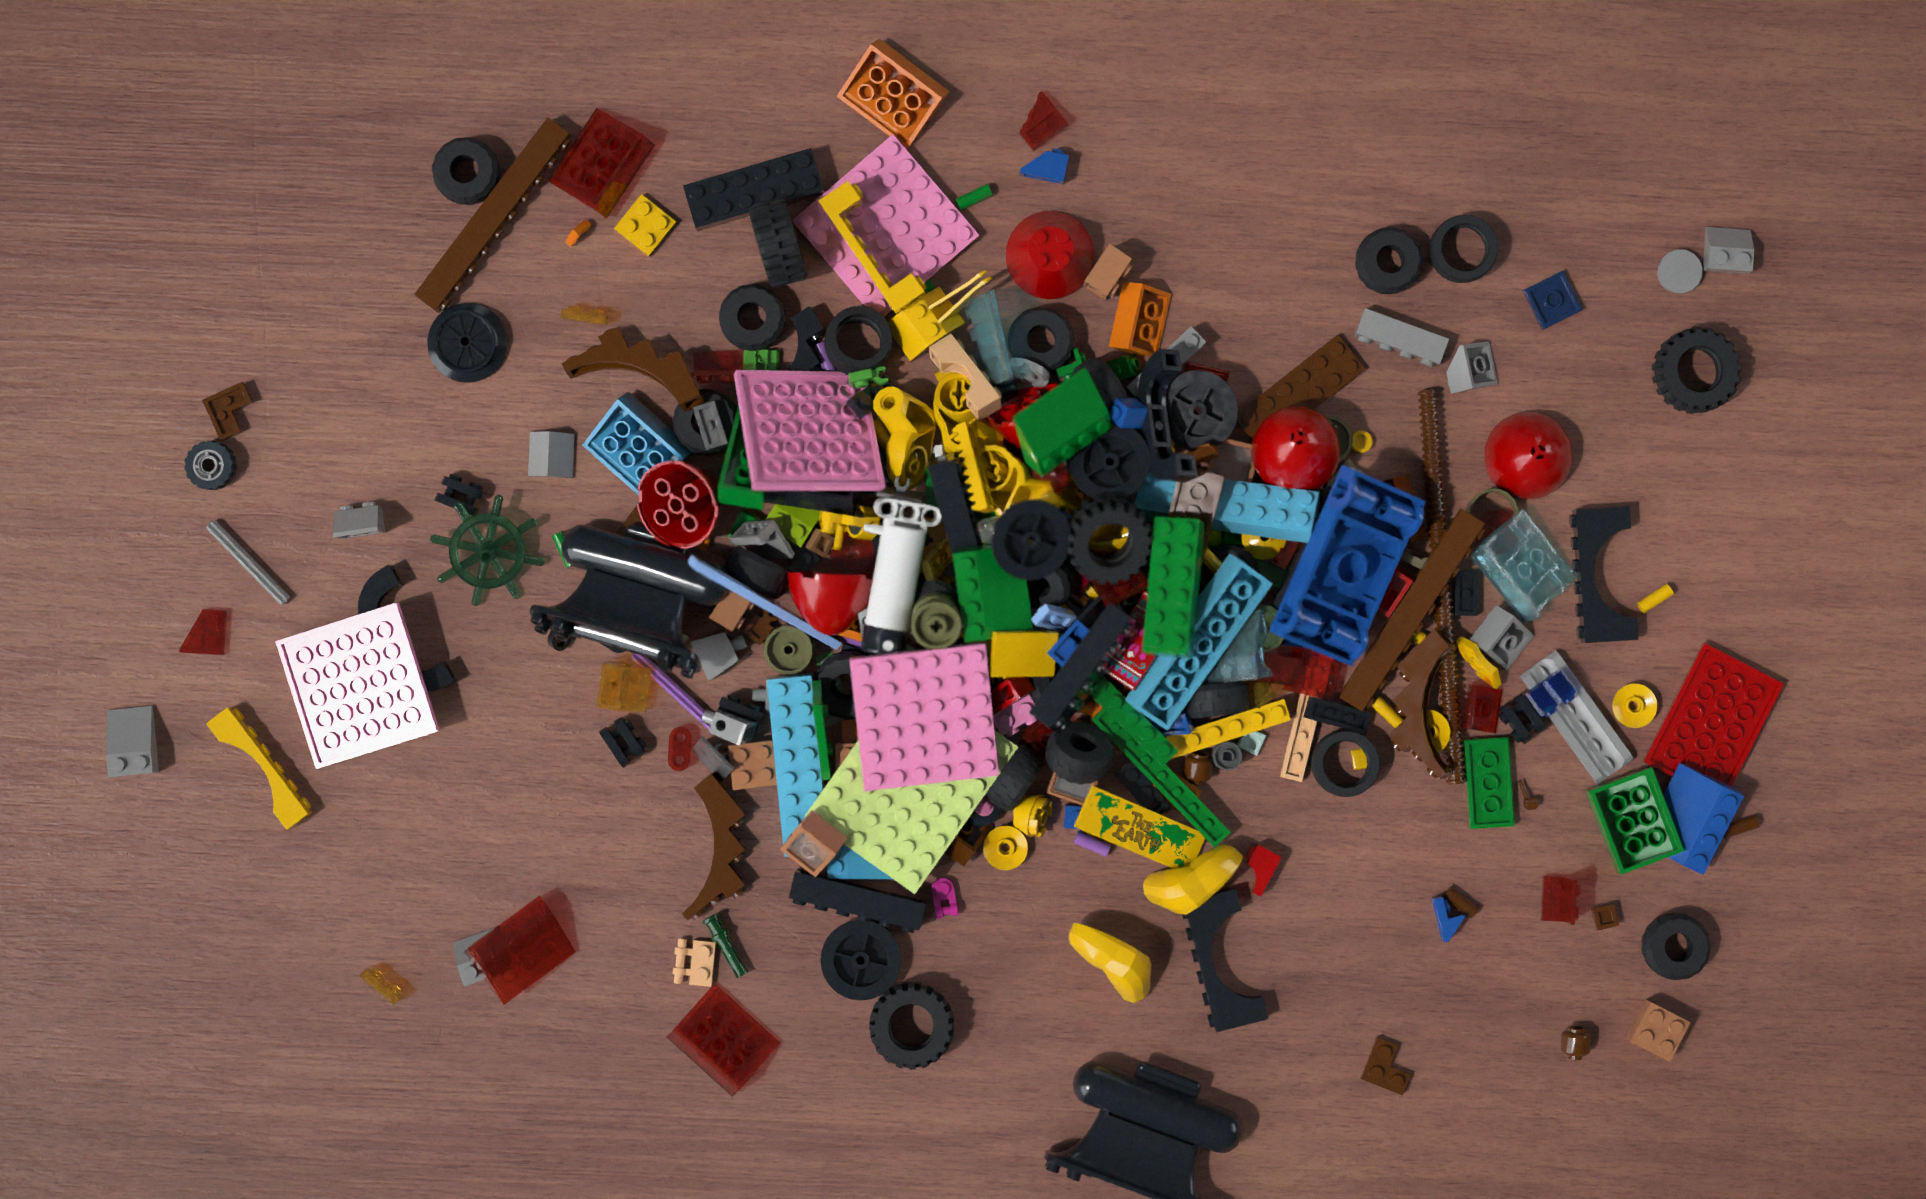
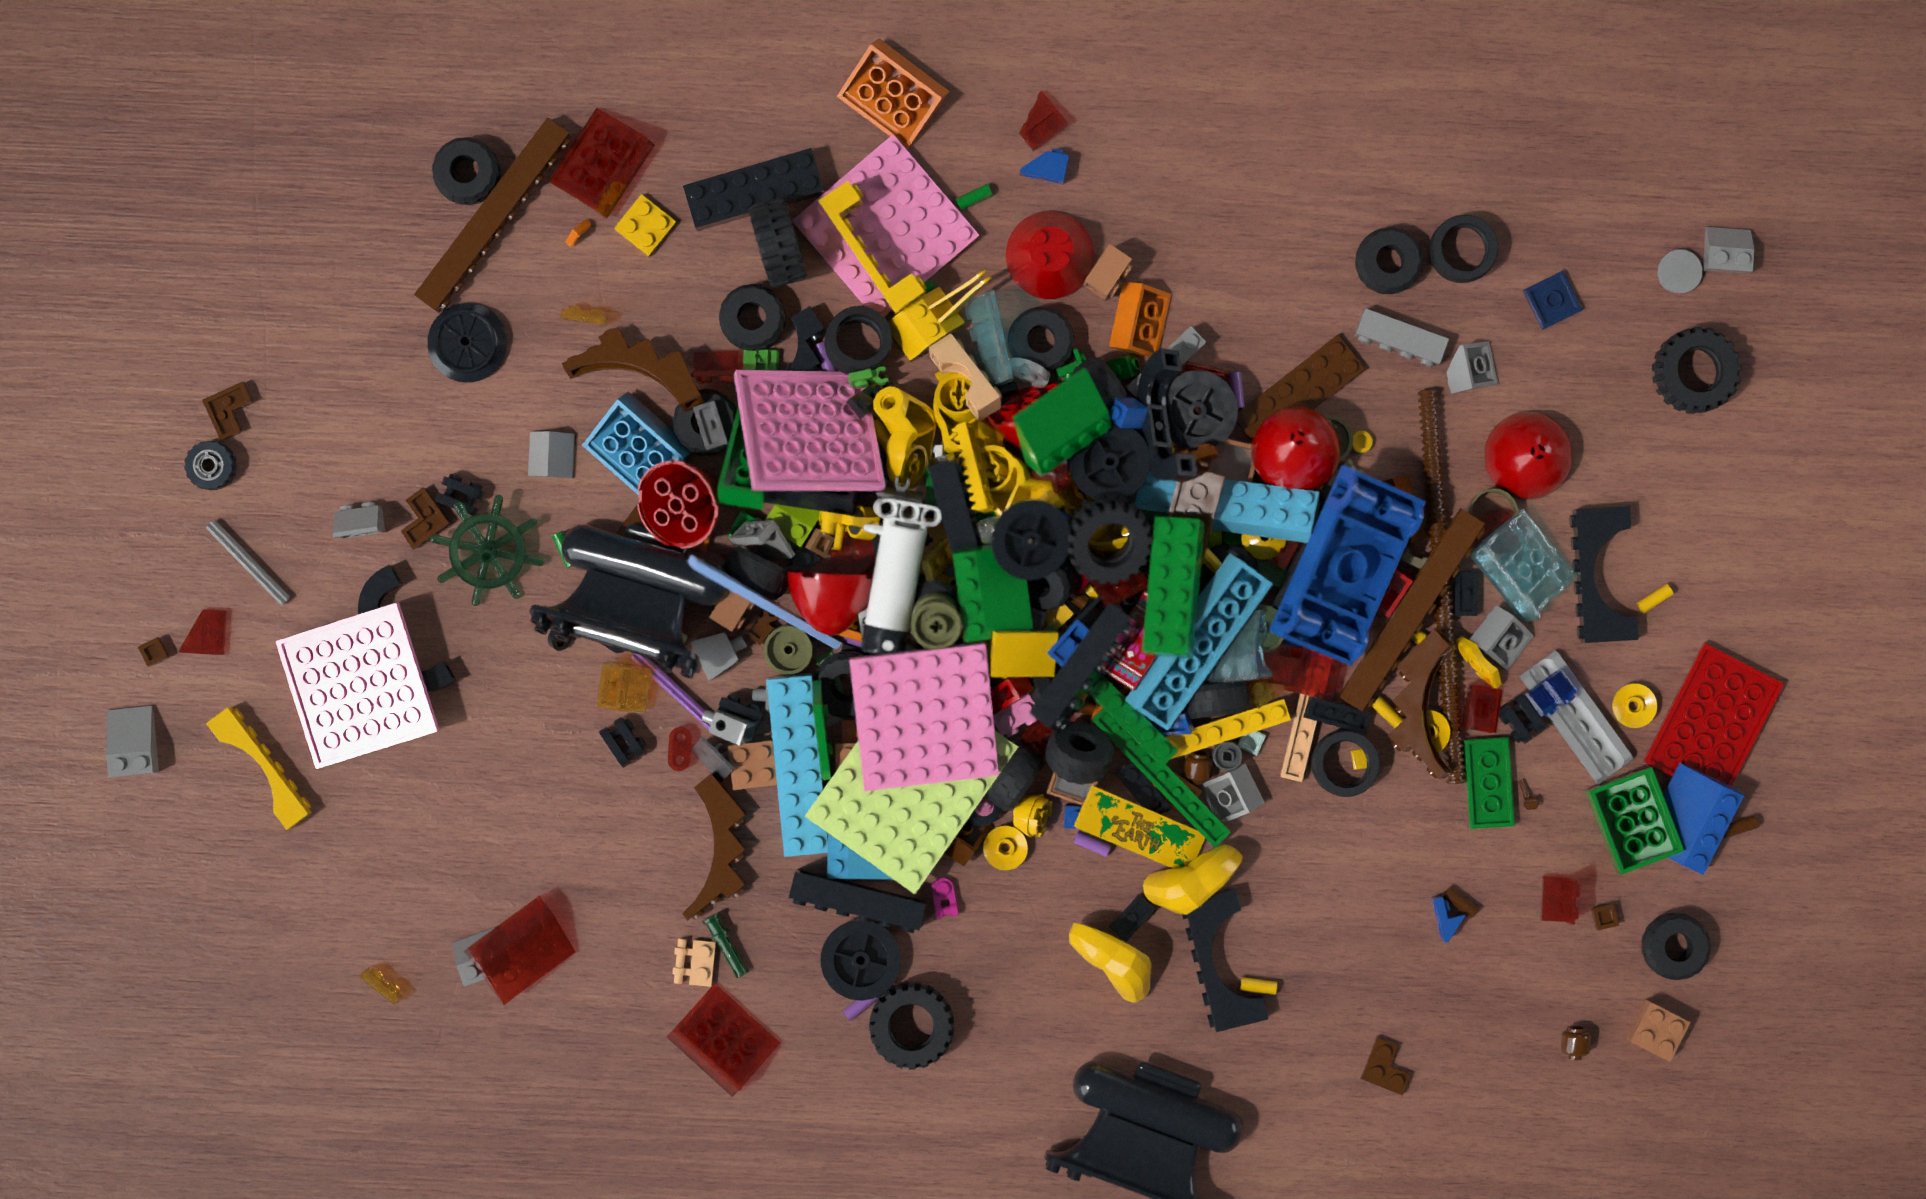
(153, 651): none -> reddish brown plate
(429, 520): none -> reddish brown plate
(813, 843): nougat piece -> none
(857, 1007): none -> medium lavender hinge
(1053, 617): light blue plate -> none
(1132, 917): none -> black plate
(1232, 794): none -> light grey slope
(1235, 383): none -> medium lavender hinge
(1258, 986): none -> yellow hinge
(1263, 865): red arch -> none

